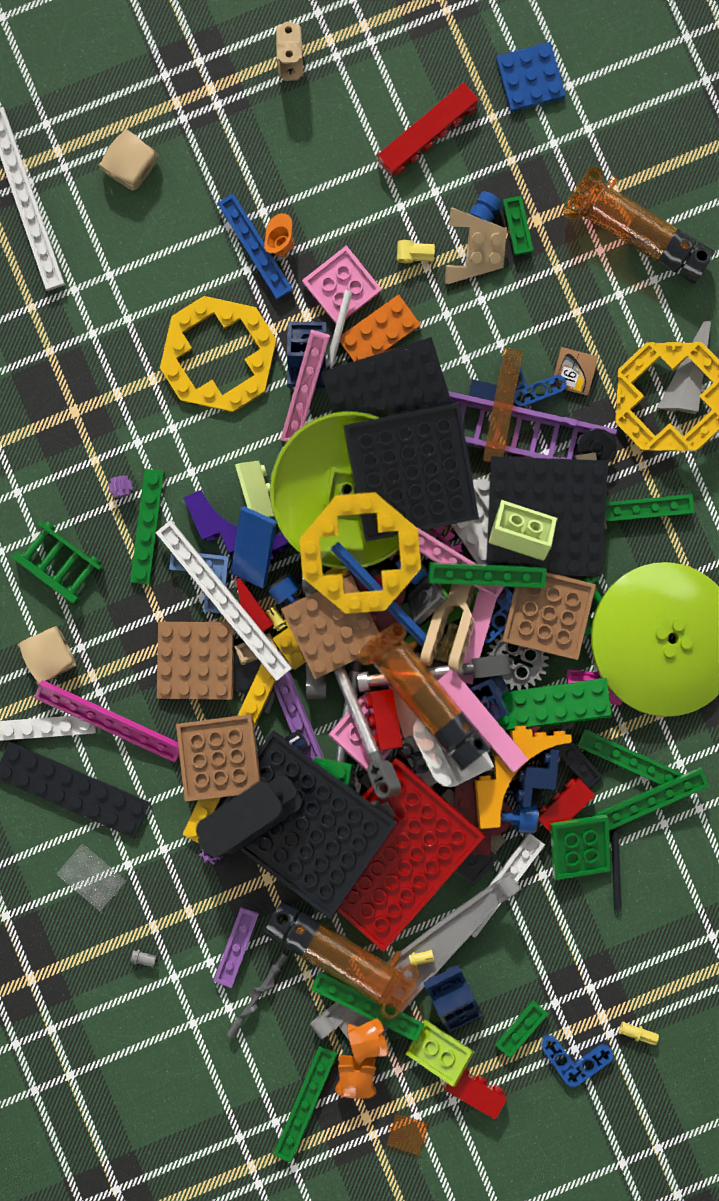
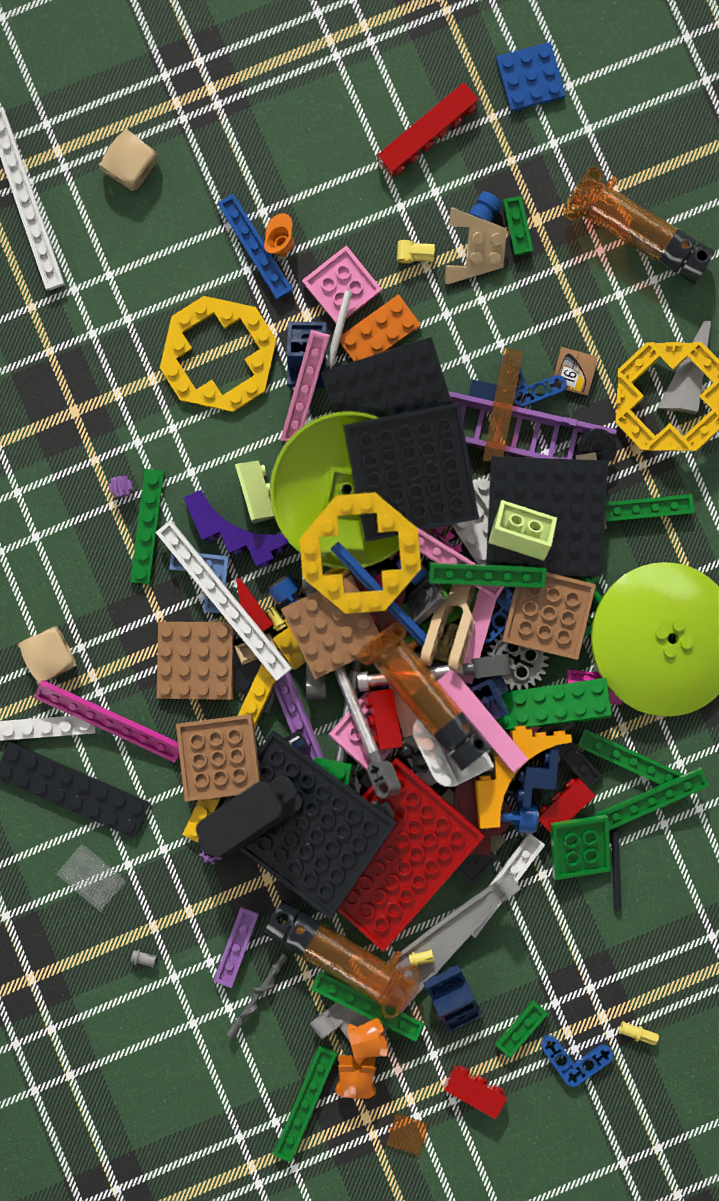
(56, 580): green fence -> none
(253, 547): blue tile -> none
(289, 51): tan piece -> none
(440, 1053): lime plate -> none

